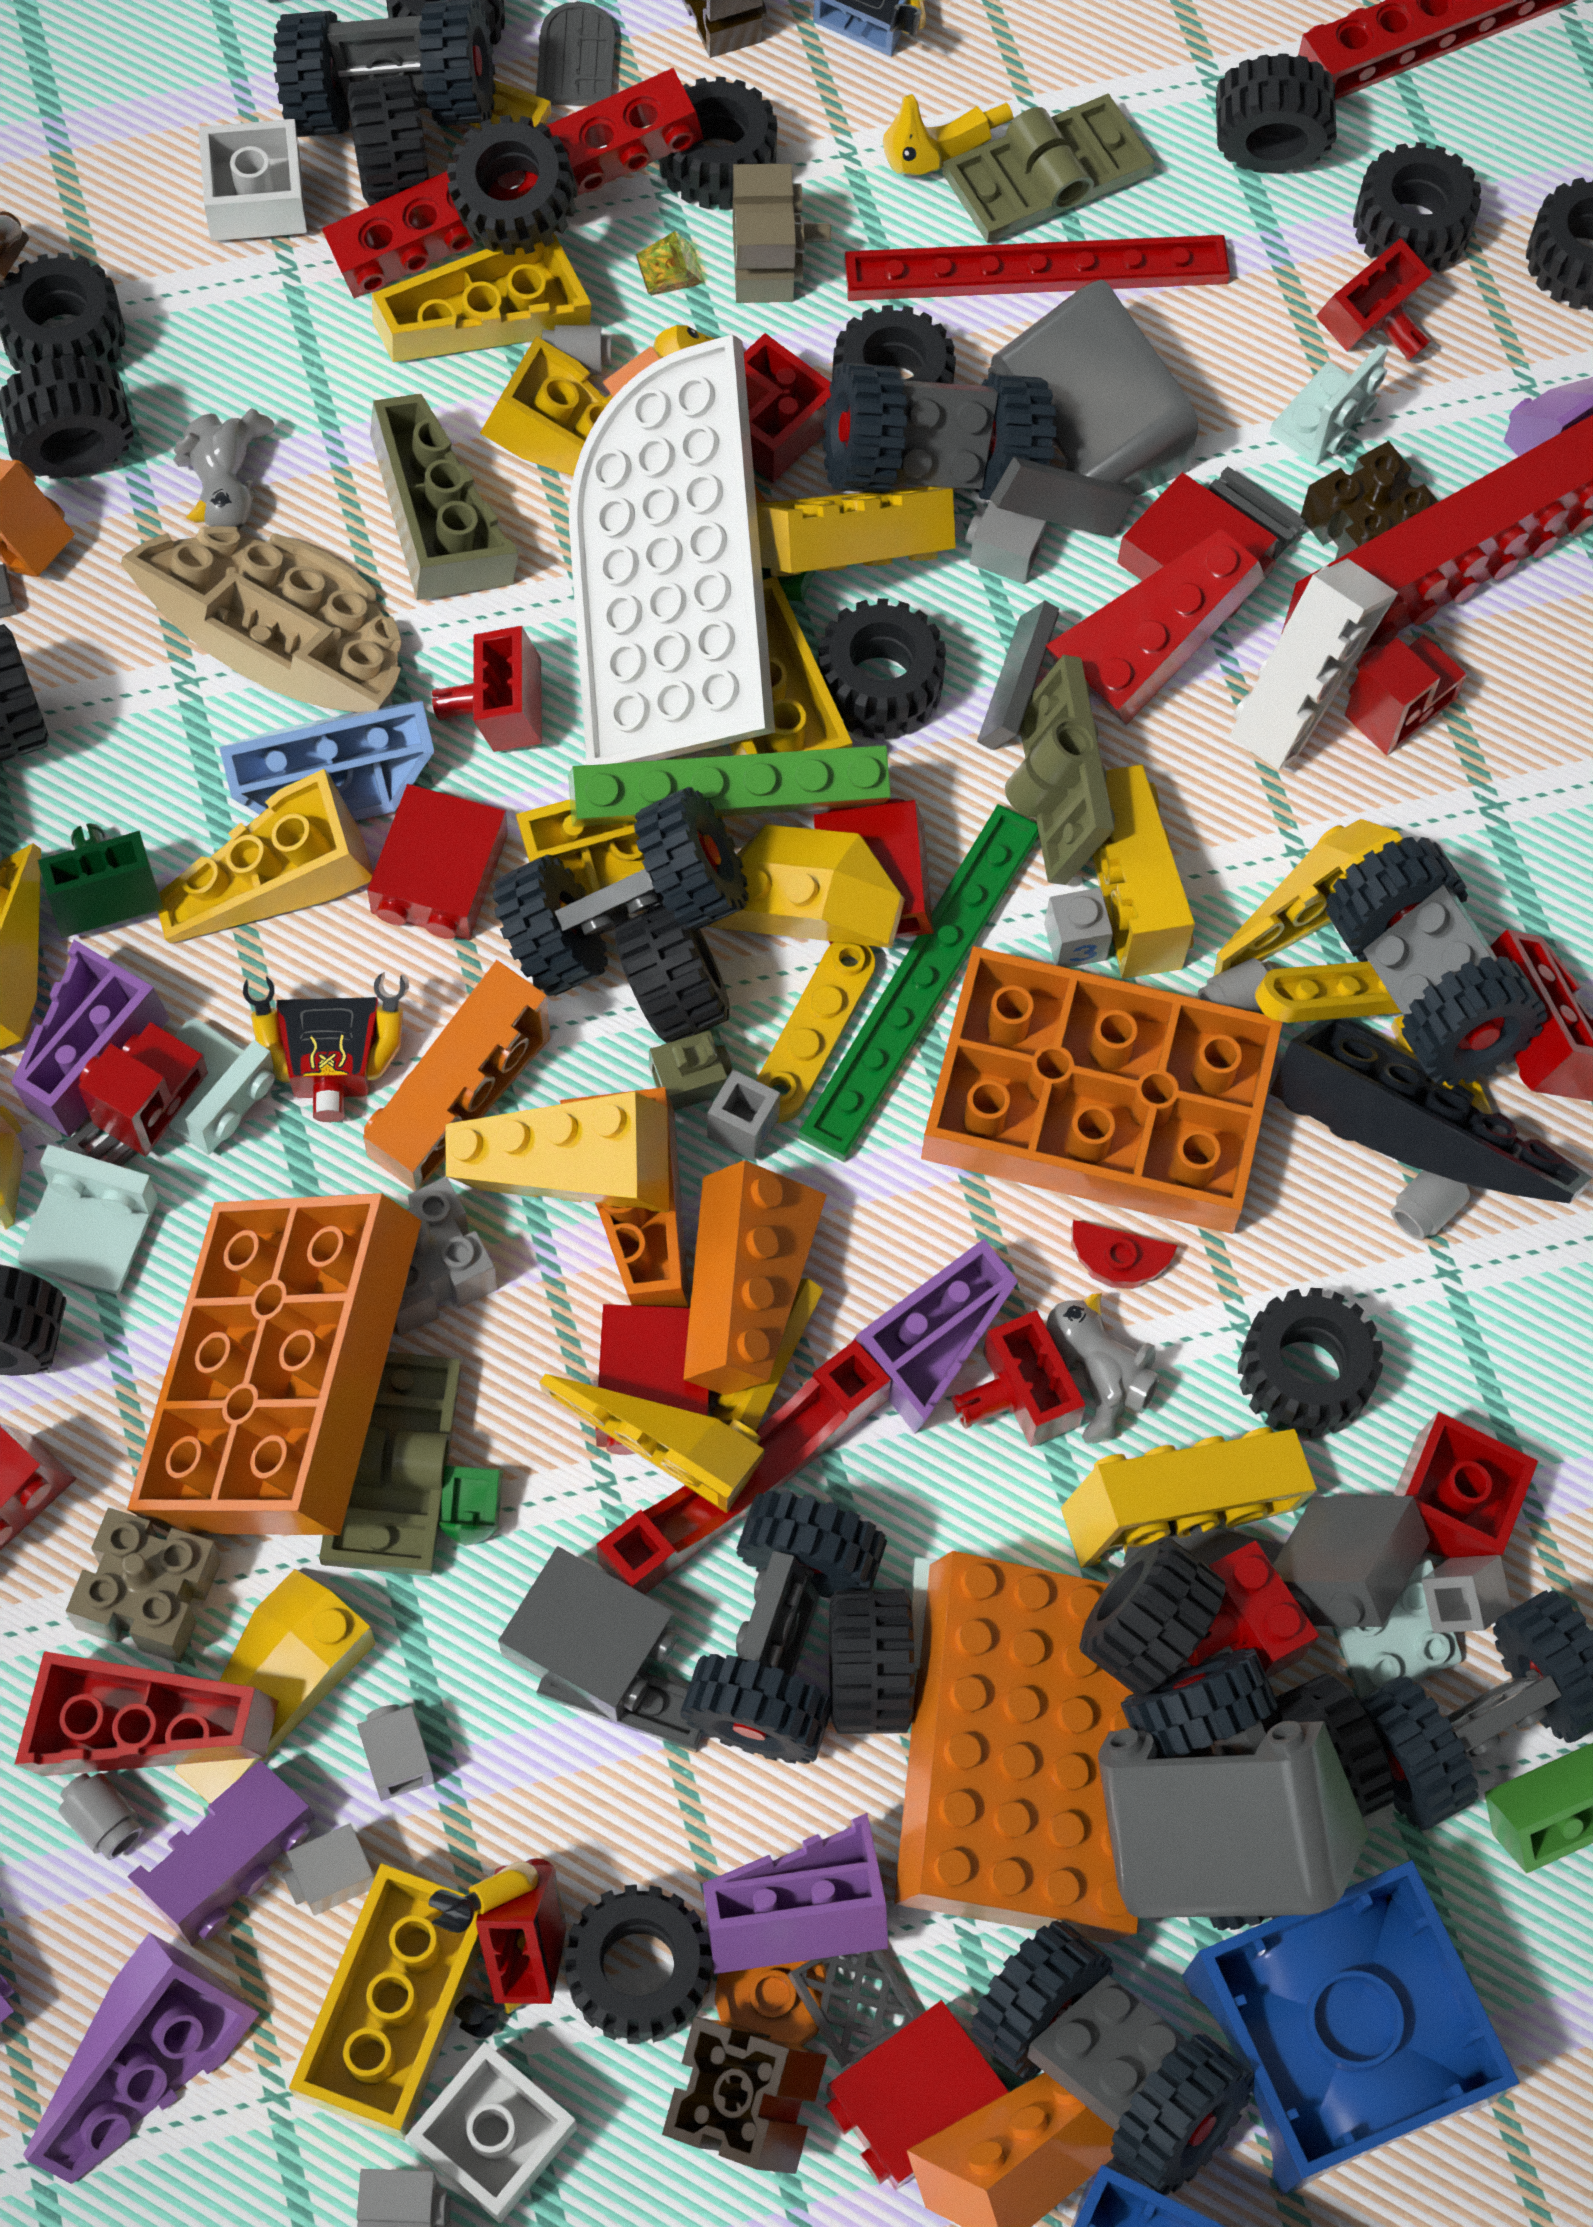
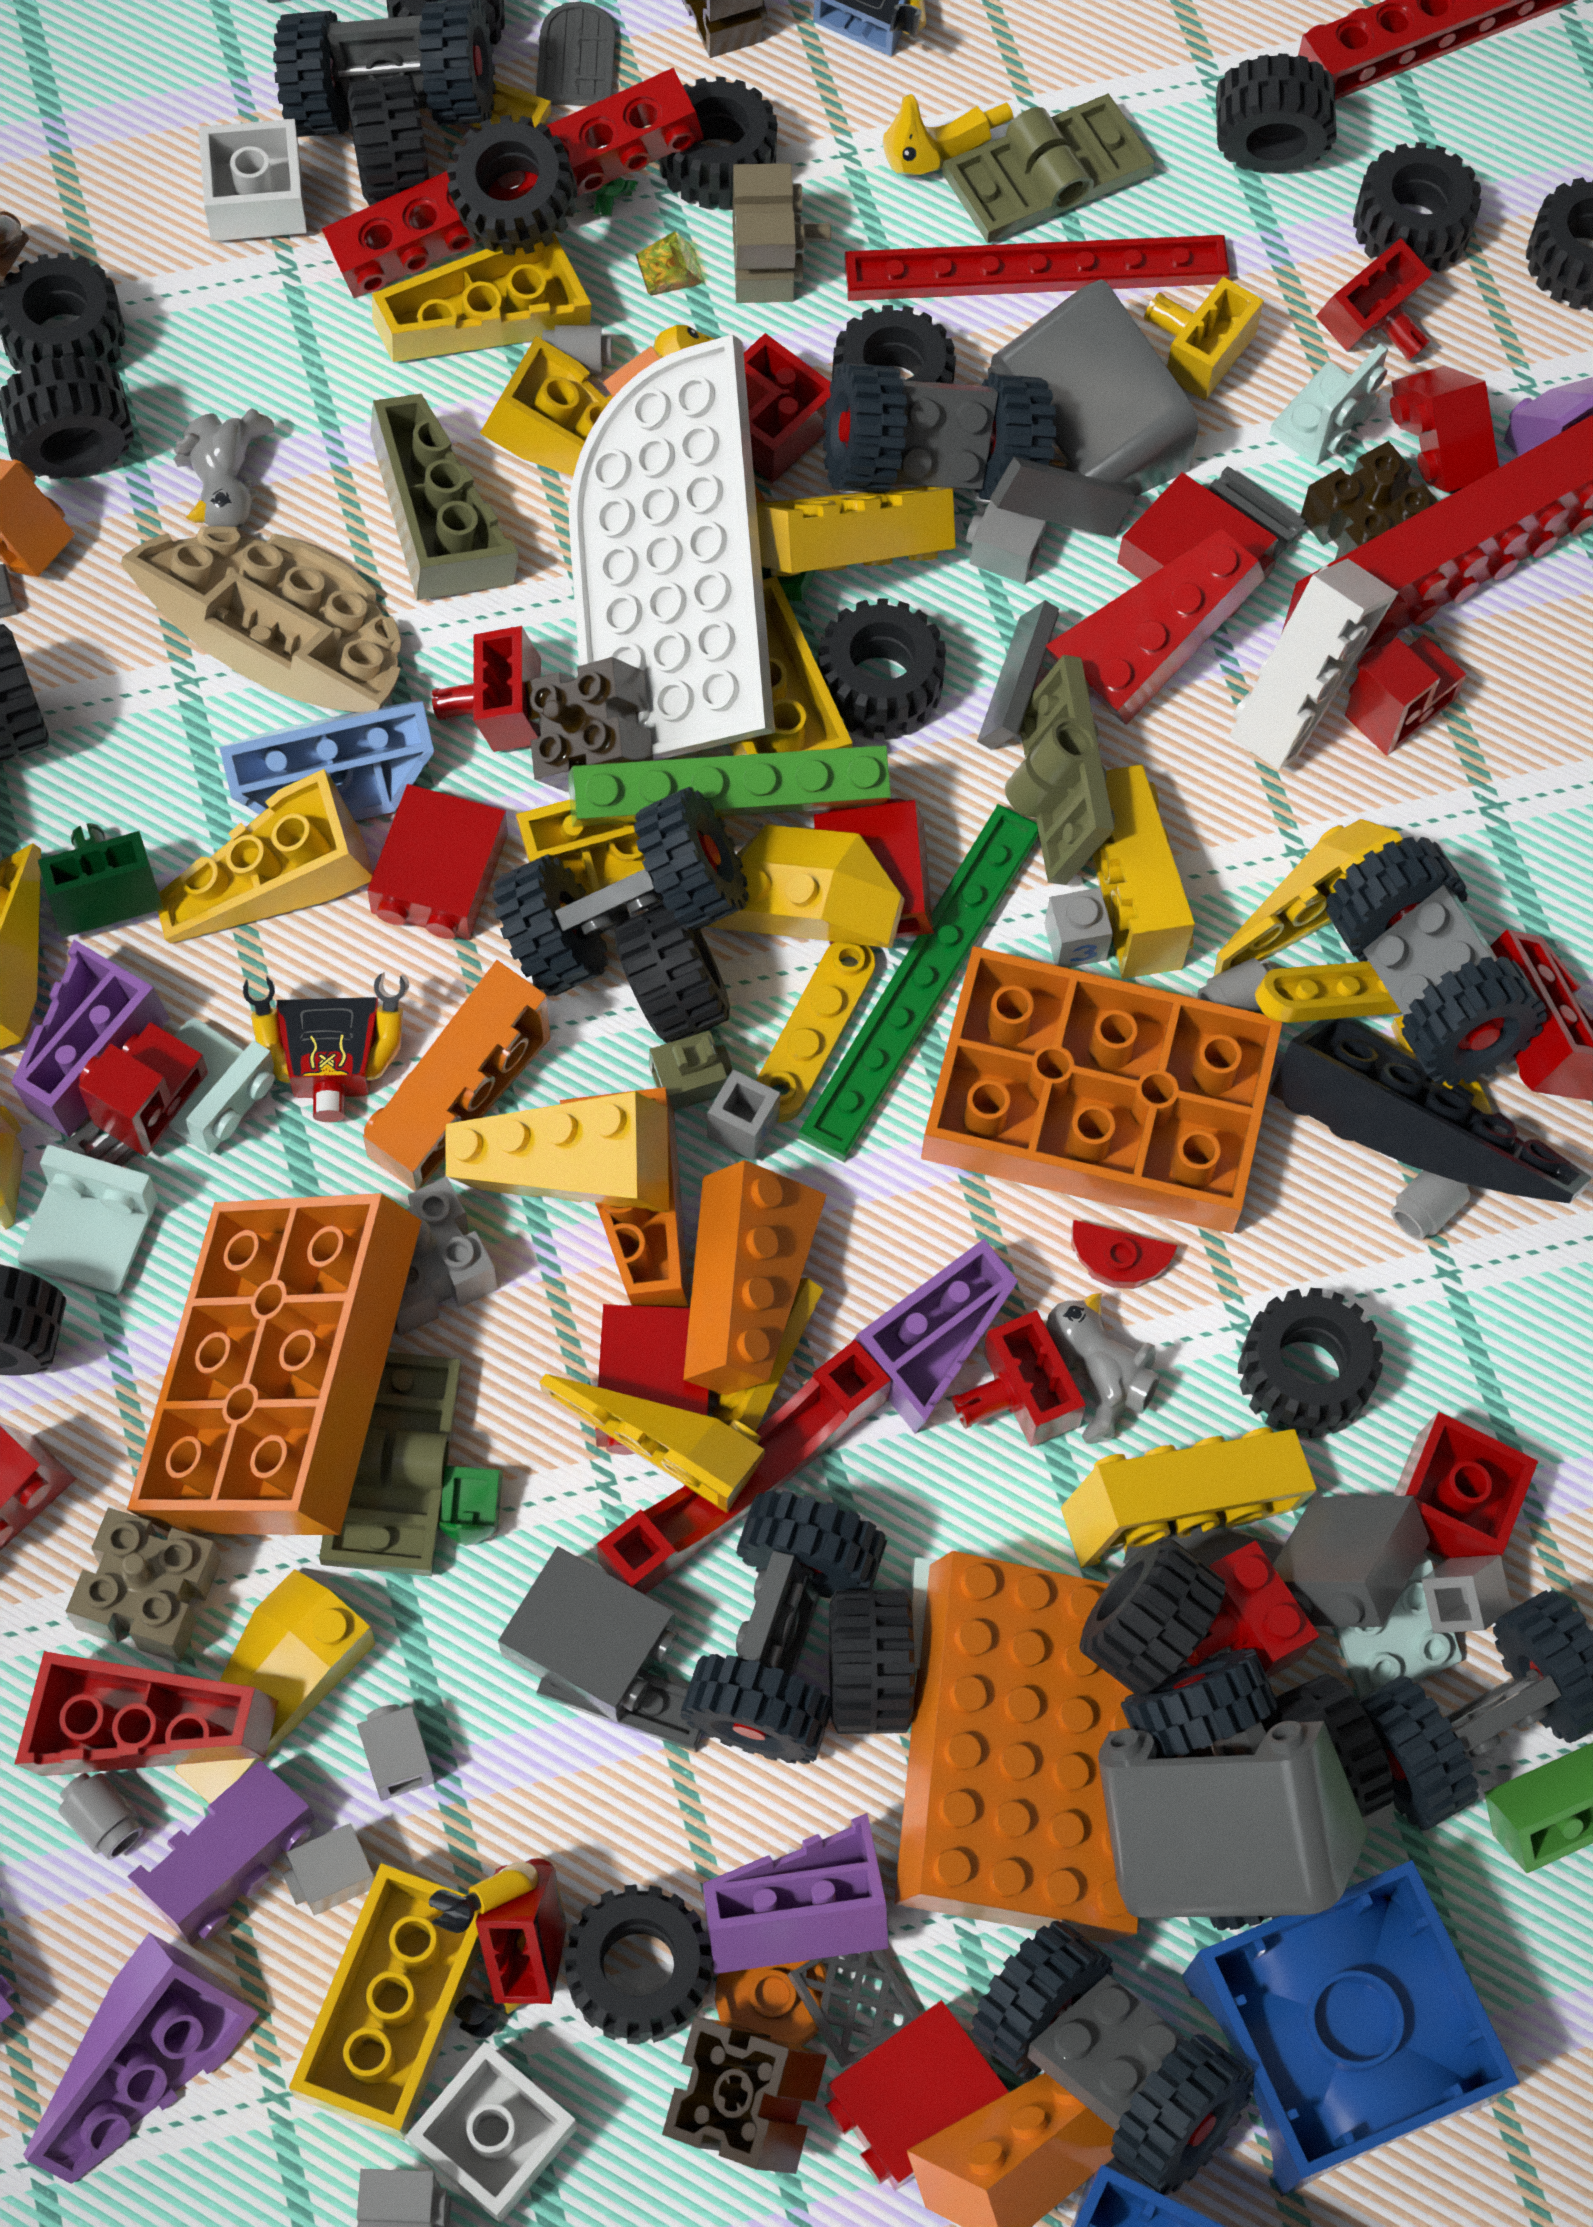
(587, 719): none -> dark brown brick
(612, 190): none -> green plant
(1211, 337): none -> yellow brick
(1452, 424): none -> red brick

